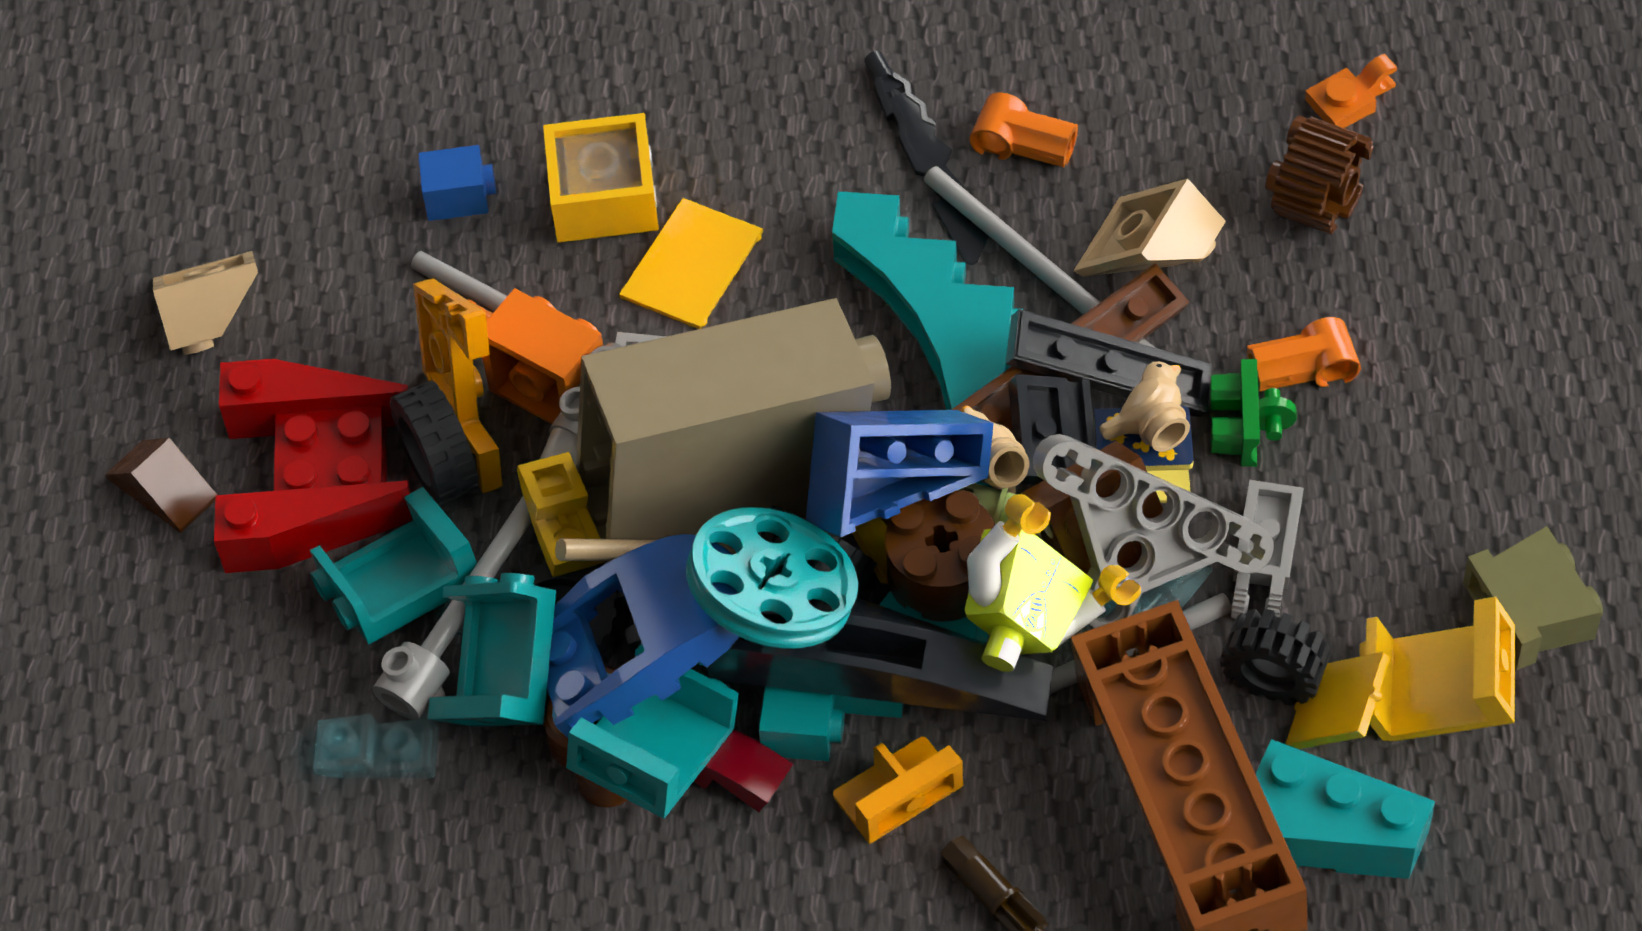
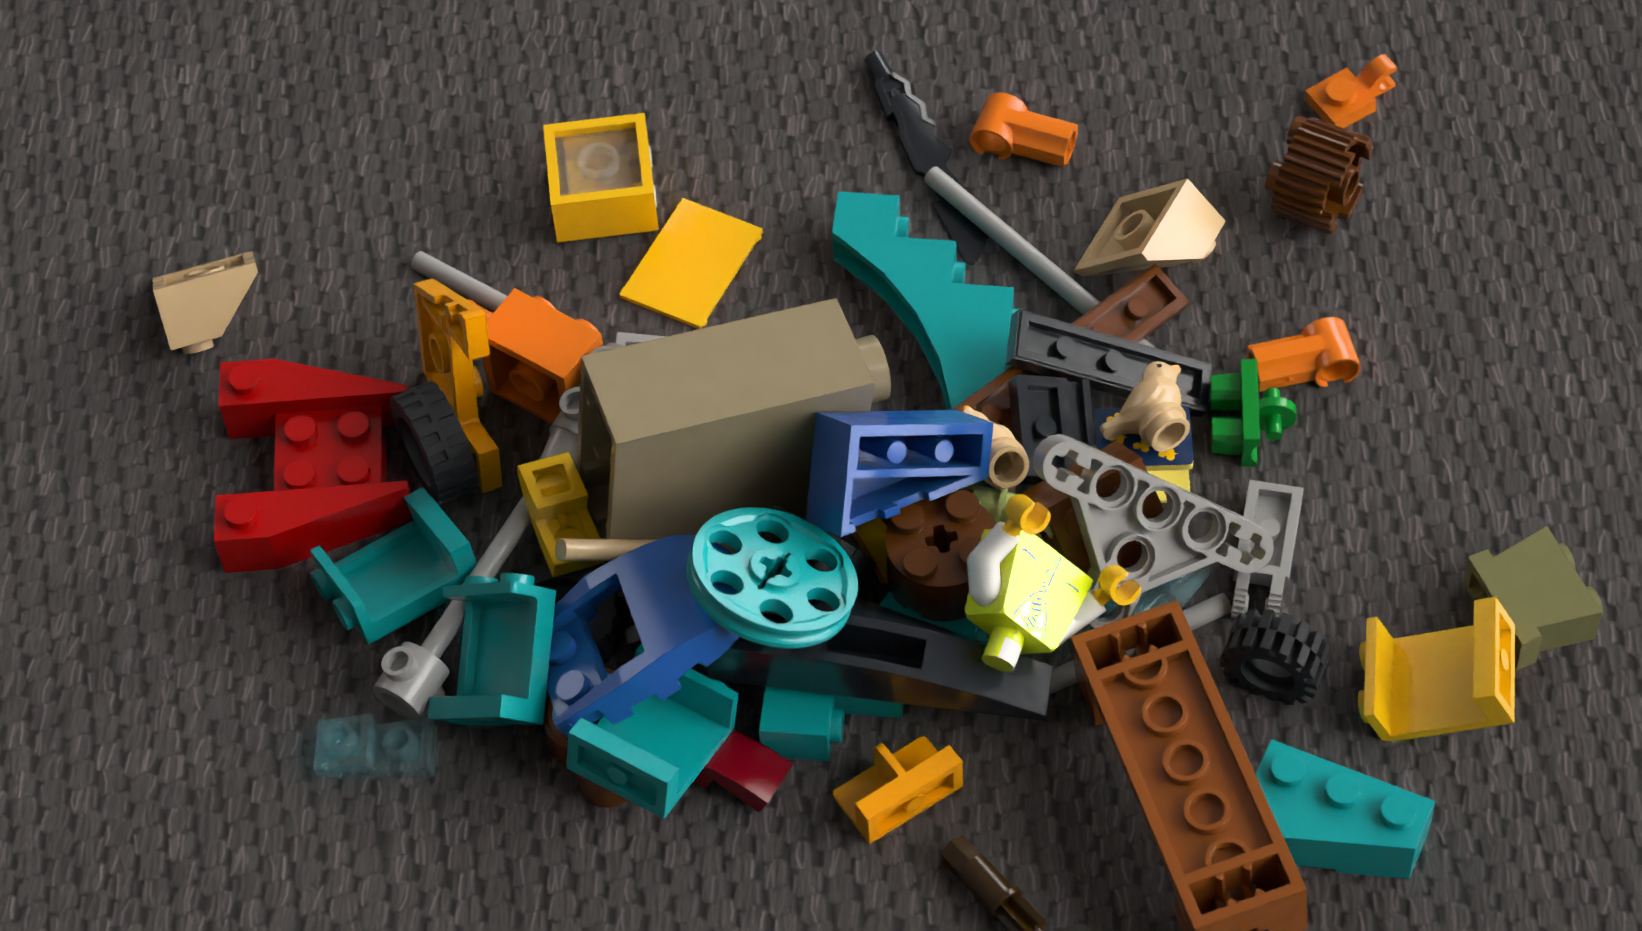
(163, 482): slope -> none
(455, 182): blue brick -> none
(1341, 704): yellow piece -> none

